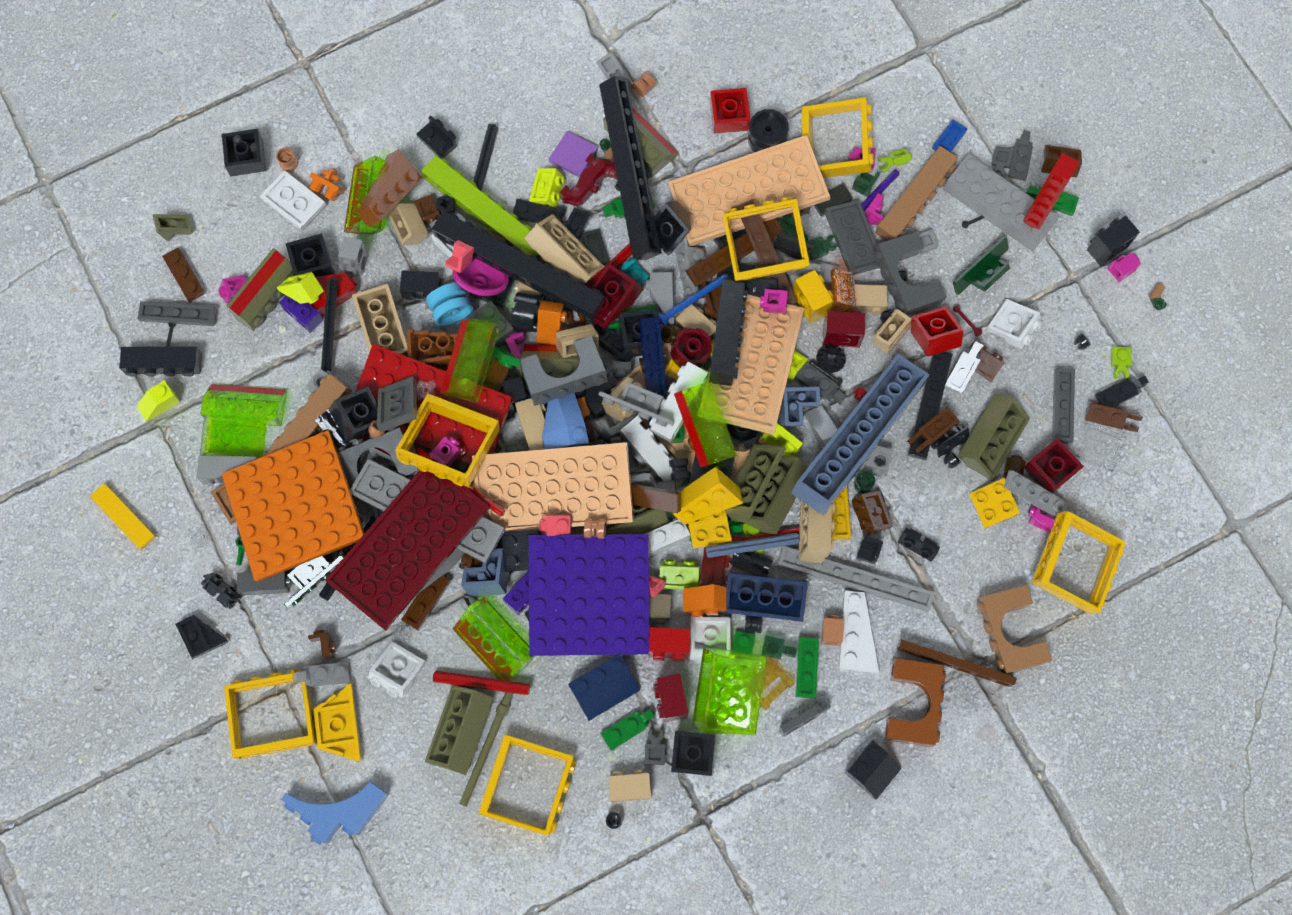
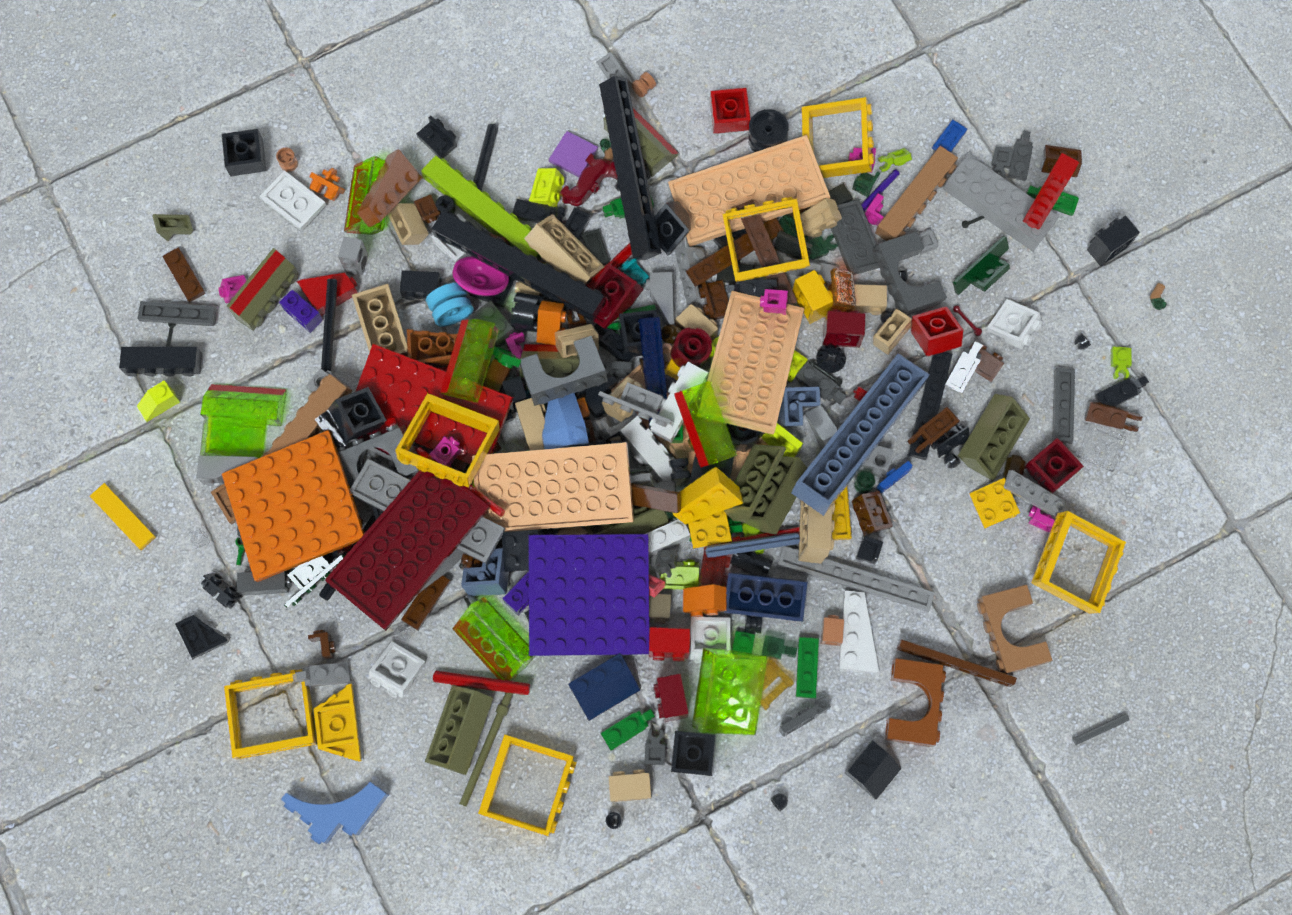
(301, 288): neon yellow slope -> none
(310, 256): black slope -> none
(374, 431): nougat hinge -> none
(397, 404): dark grey plate -> none
(421, 386): clear plate -> none
(461, 257): coral panel -> none
(555, 525): coral bracket -> none
(595, 528): nougat wheel -> none
(665, 562): none -> dark grey plate
(690, 300): blue bar -> none
(727, 332): black brick -> none
(779, 801): none -> black hinge
(820, 217): none -> tan brick
(894, 476): none -> blue plate
(926, 549): black hinge -> none
(1100, 729): none -> dark grey bar
(1124, 266): dark pink brick -> none

